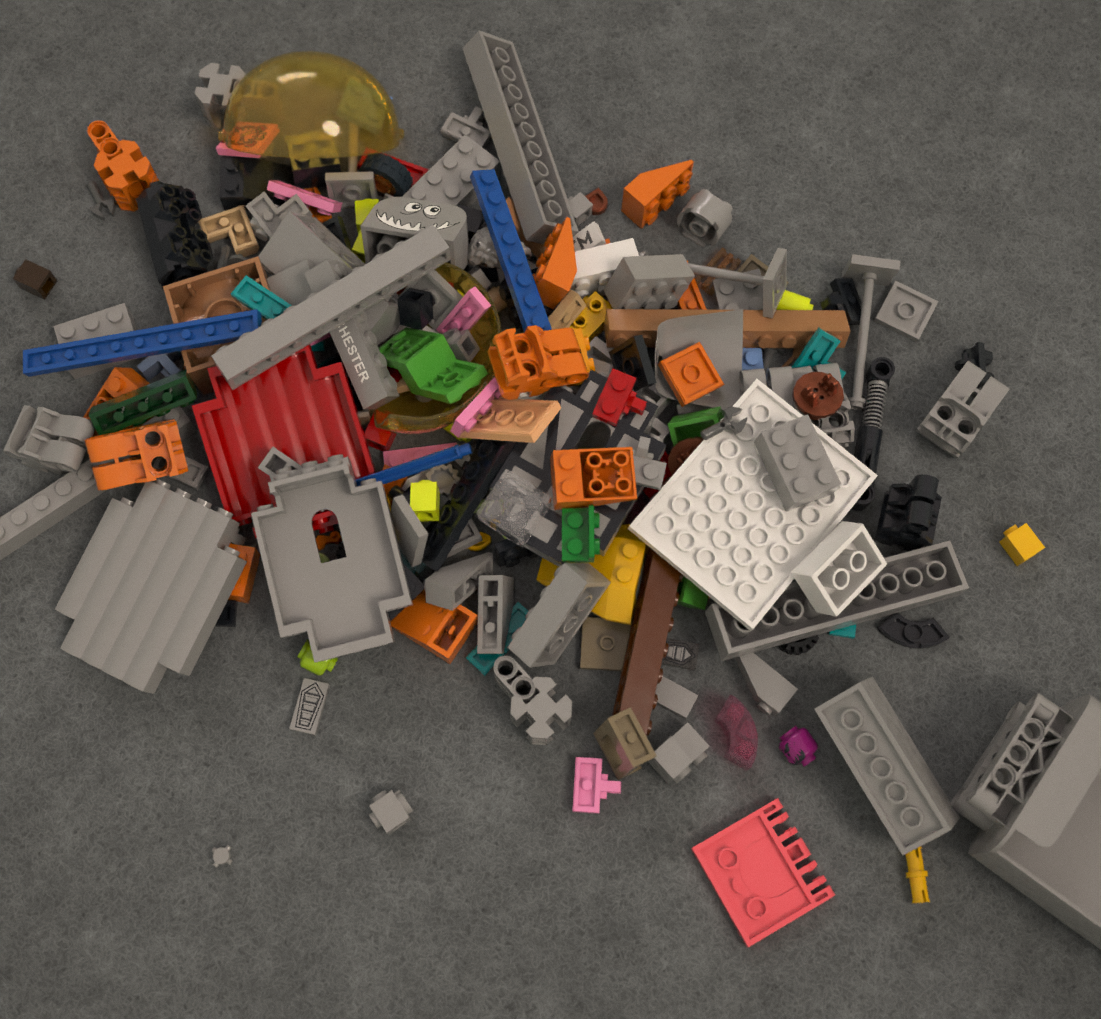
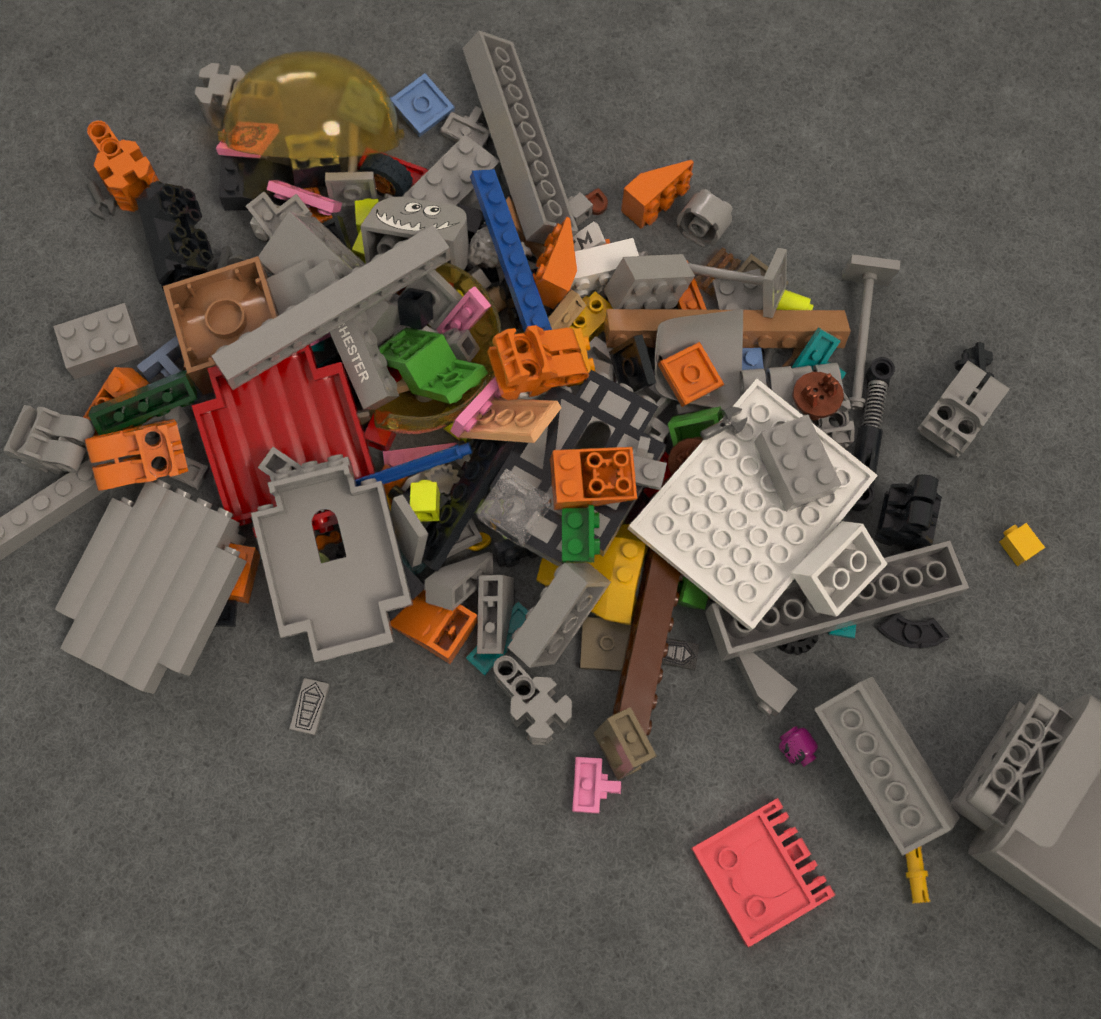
(34, 279): dark brown brick -> none
(140, 343): blue plate -> none
(221, 855): light grey piece -> none
(232, 224): tan brick -> none
(258, 297): teal tile -> none
(307, 661): lime head -> none
(390, 810): light grey brick -> none
(422, 105): none -> medium blue plate
(618, 398): red hinge -> none
(675, 697): light grey tile -> none
(678, 753): light grey brick -> none
(739, 733): clear pink brick -> none
(844, 298): black hinge -> none
(906, 311): light grey tile -> none

